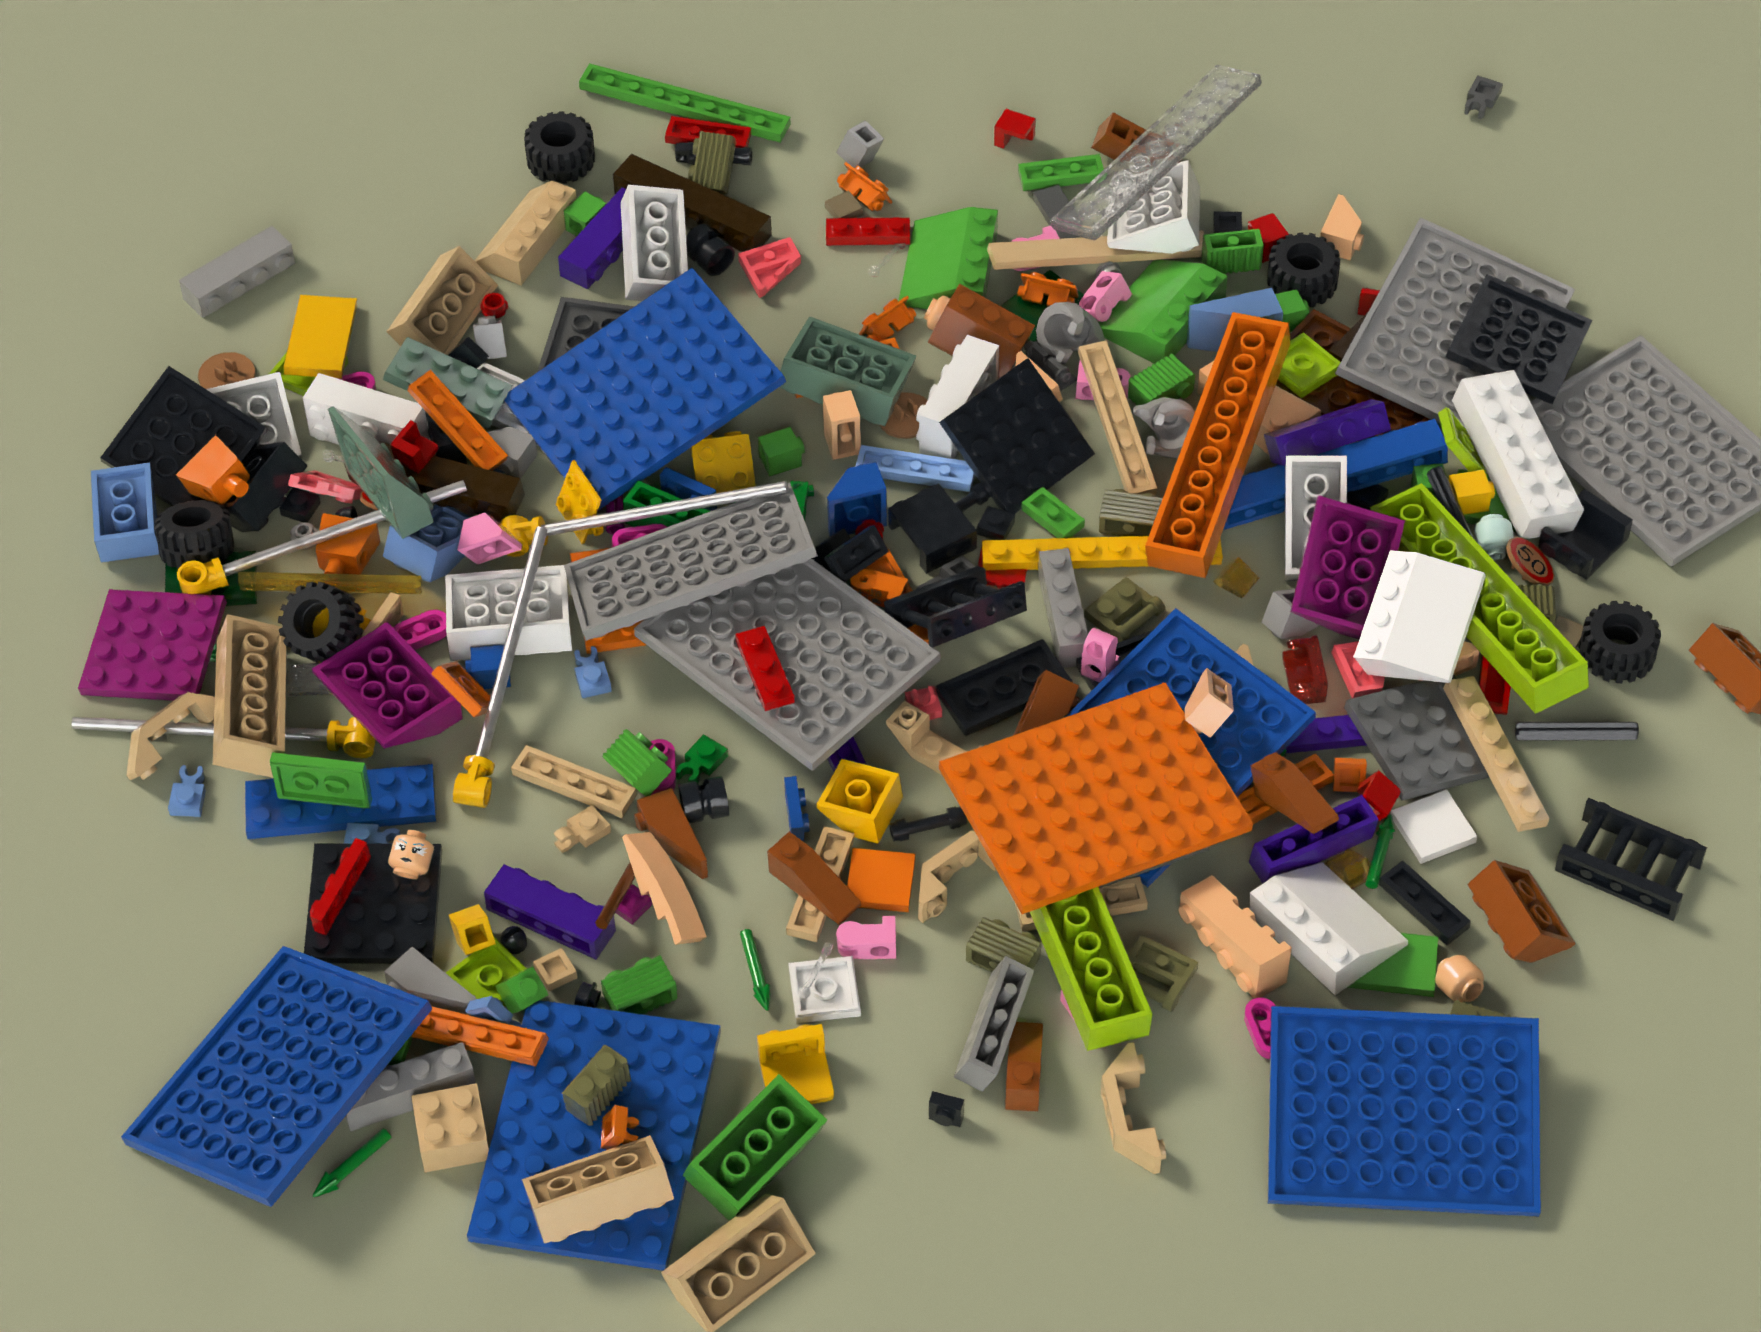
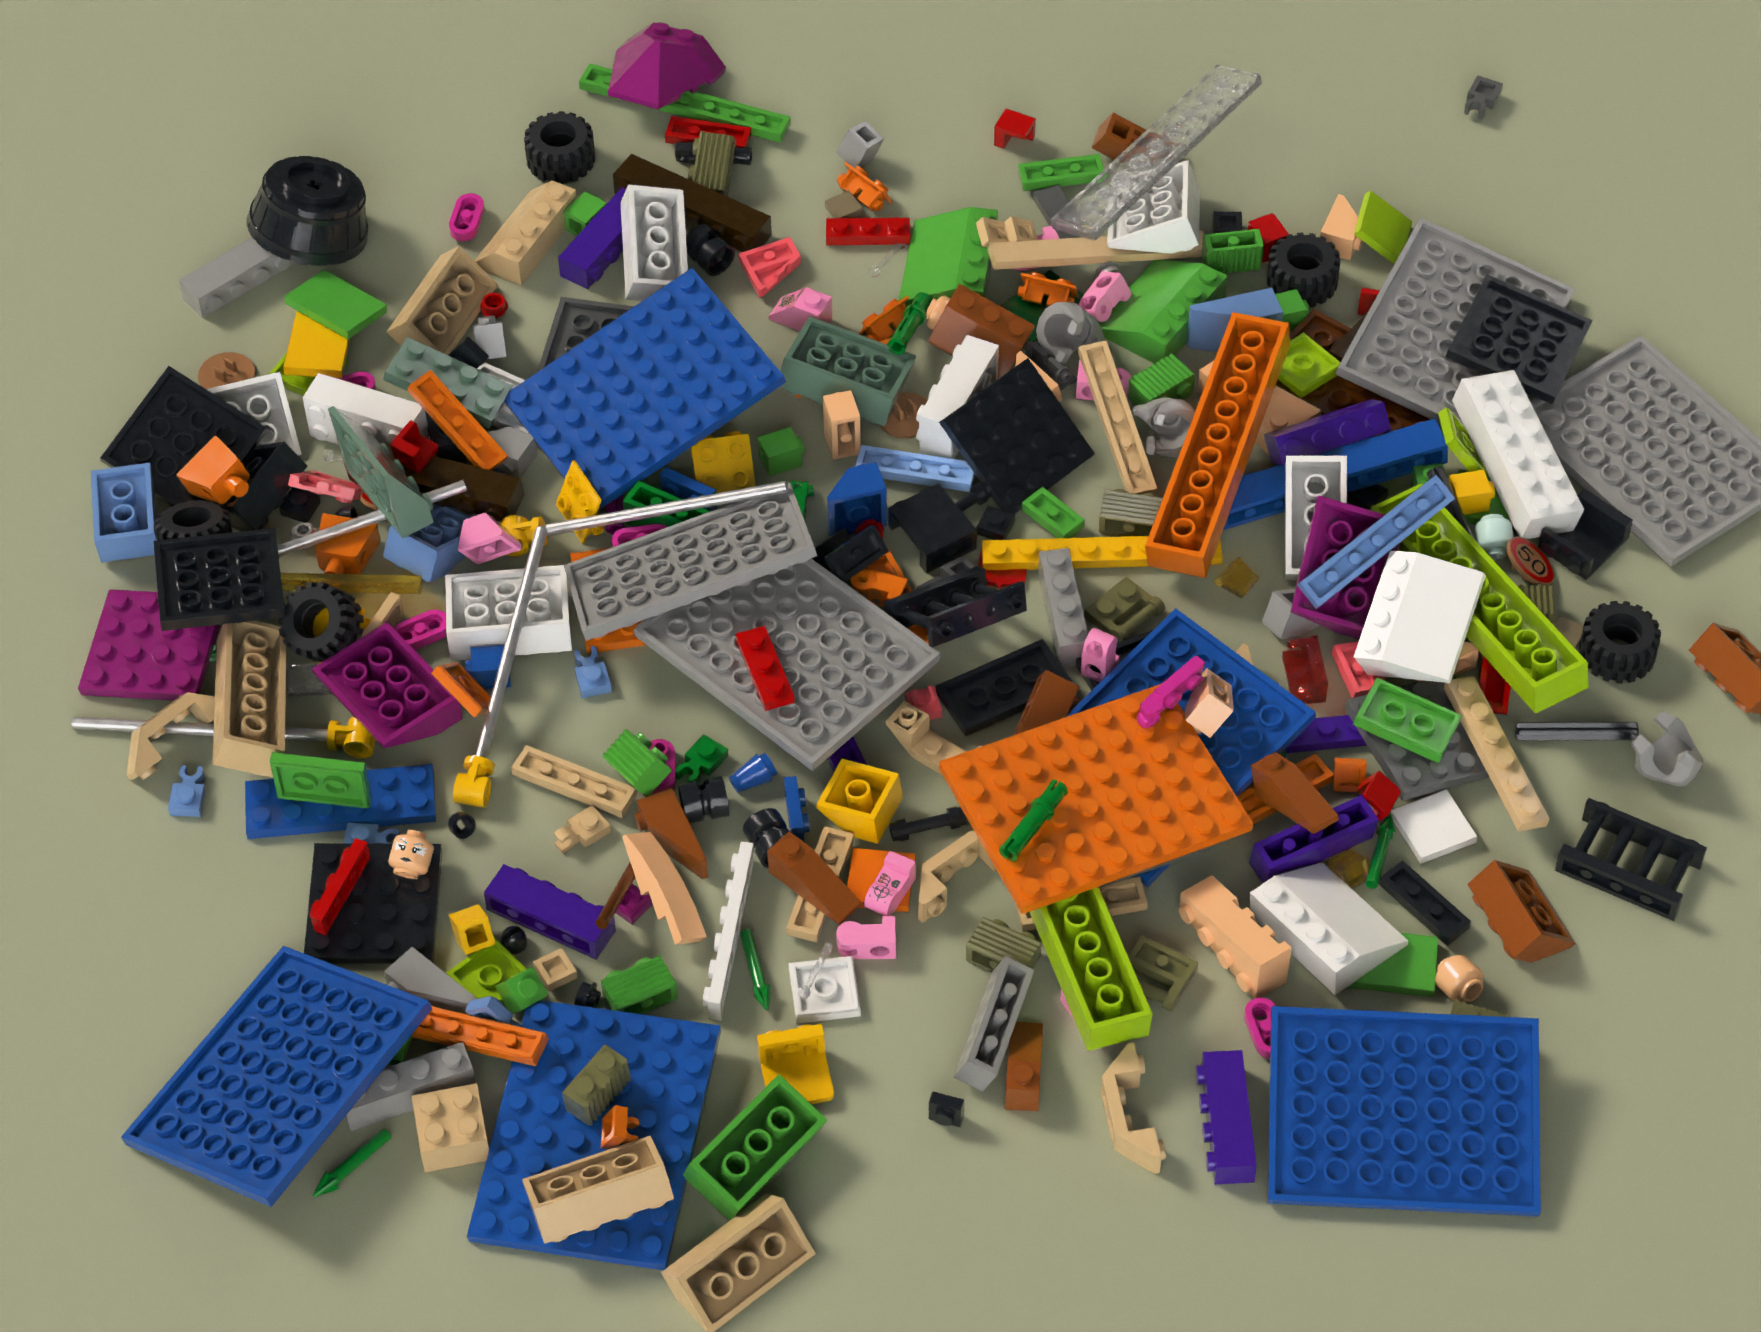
(218, 579): none -> black plate
(310, 212): none -> black piece
(335, 304): none -> bright green tile
(466, 217): none -> dark pink plate
(466, 820): none -> black hinge
(662, 65): none -> magenta wedge
(726, 942): none -> white plate
(753, 773): none -> blue cone
(764, 831): none -> black wheel
(798, 306): none -> bright pink slope
(891, 884): none -> bright pink leg
(913, 316): none -> green pin
(1011, 230): none -> tan slope
(1041, 810): none -> green pin
(1170, 692): none -> dark pink hinge
(1228, 1117): none -> dark purple brick
(1375, 541): none -> medium blue plate
(1382, 226): none -> lime tile
(1407, 720): none -> bright green tile
(1672, 757): none -> light grey piece

